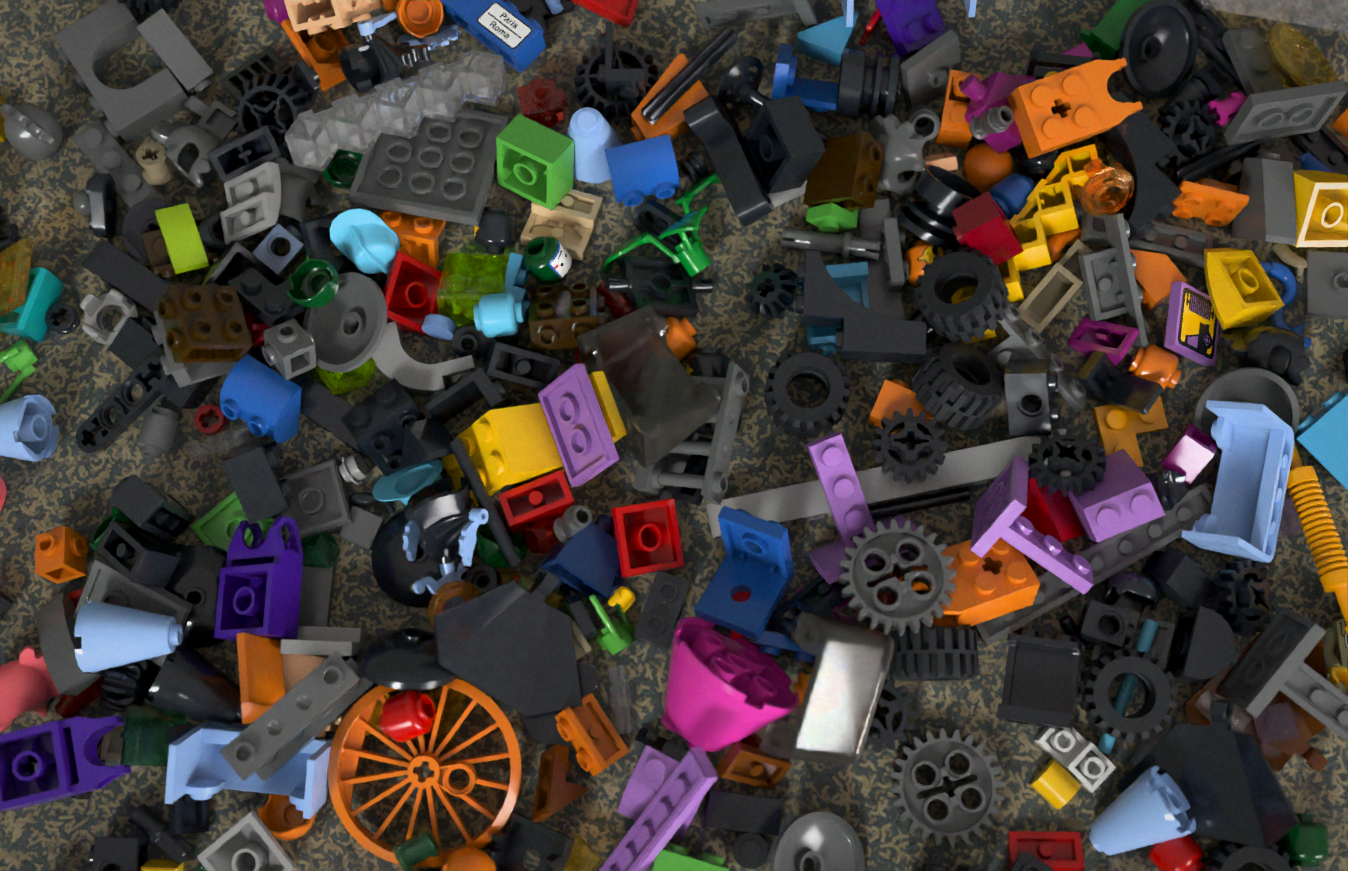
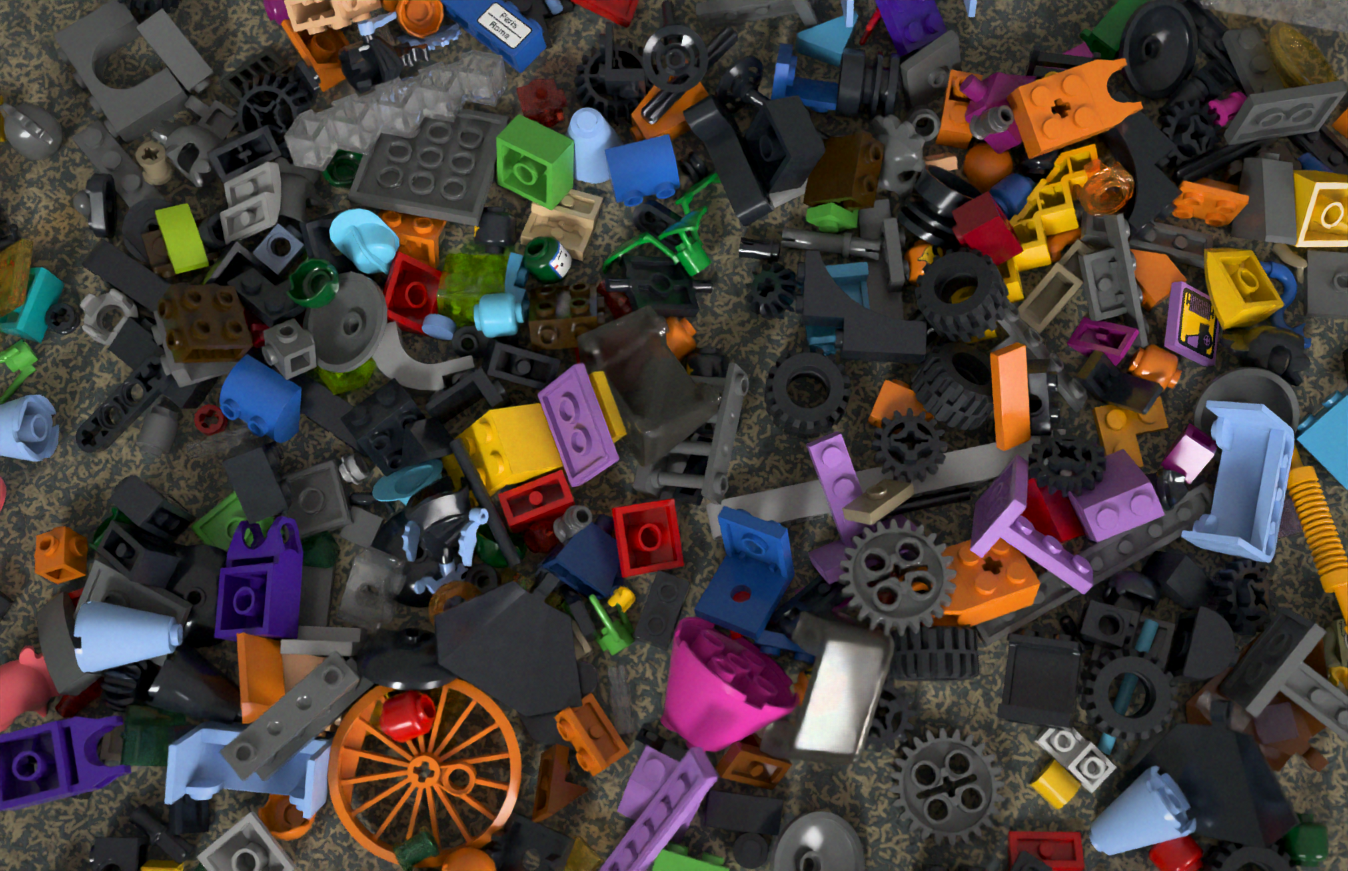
(359, 602): none -> clear brick
(674, 52): none -> black dish
(760, 249): none -> black pin
(878, 501): none -> dark tan plate
(1010, 396): none -> orange tile

